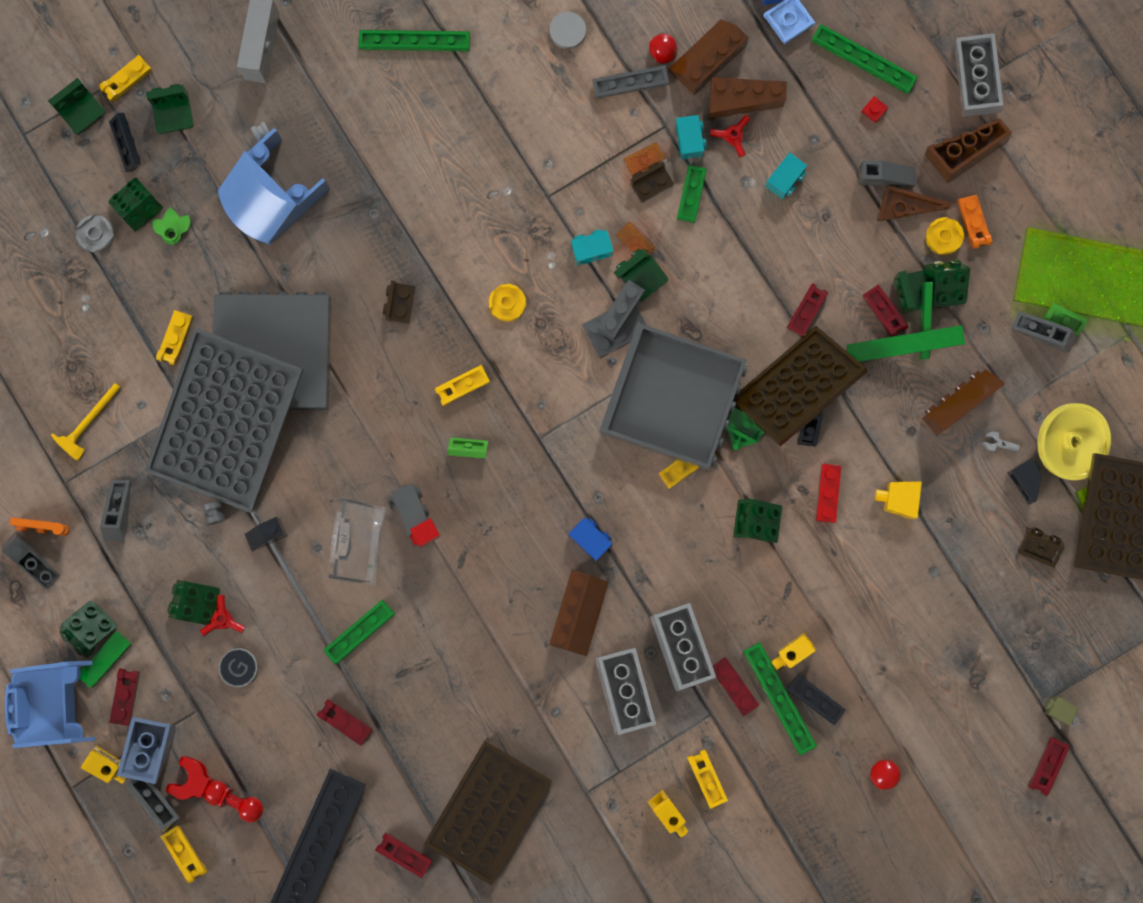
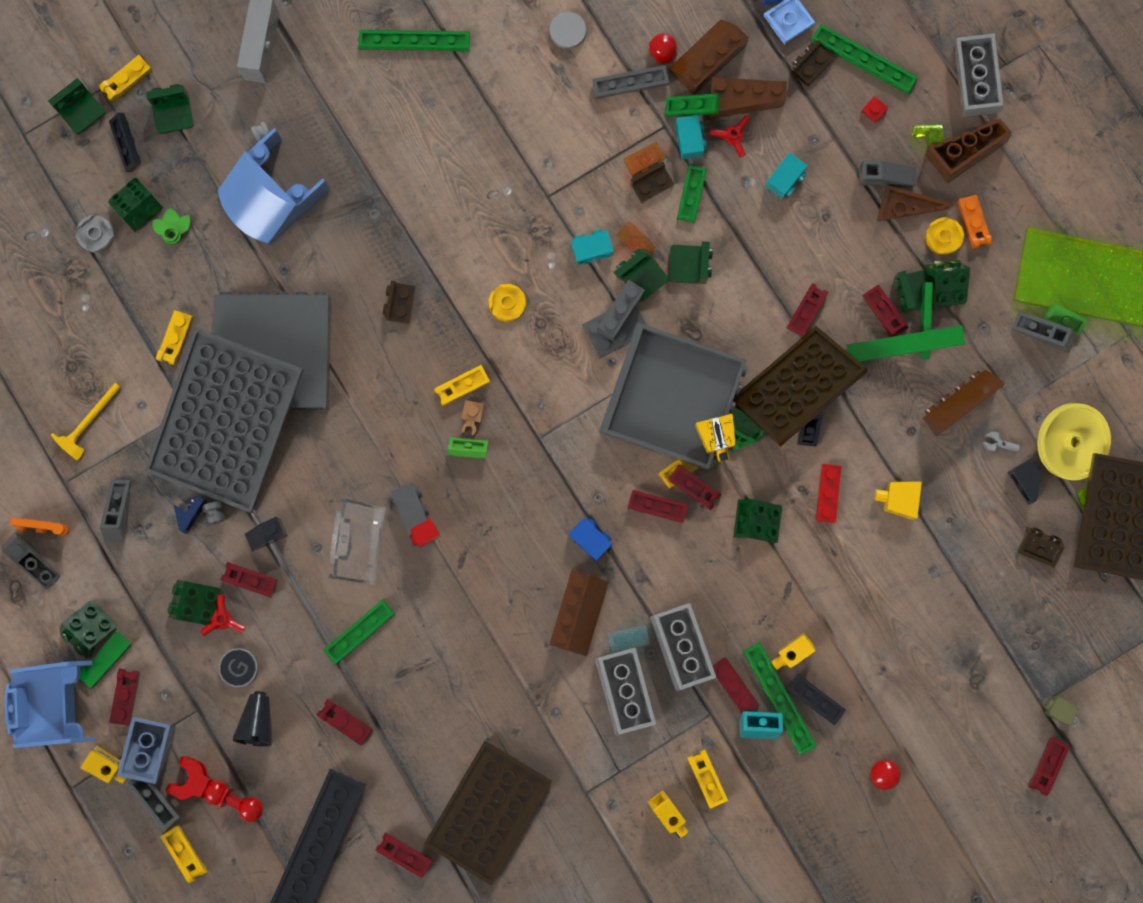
(187, 518): none -> dark blue slope
(249, 580): none -> dark red plate
(255, 722): none -> black cone
(472, 414): none -> medium nougat plate
(628, 638): none -> clear light blue plate
(657, 506): none -> dark red plate
(690, 263): none -> dark green bracket
(692, 105): none -> green tile
(693, 486): none -> dark red plate
(717, 435): none -> yellow torso
(760, 725): none -> teal brick
(812, 63): none -> dark brown bracket
(933, 133): none -> clear neon green piece

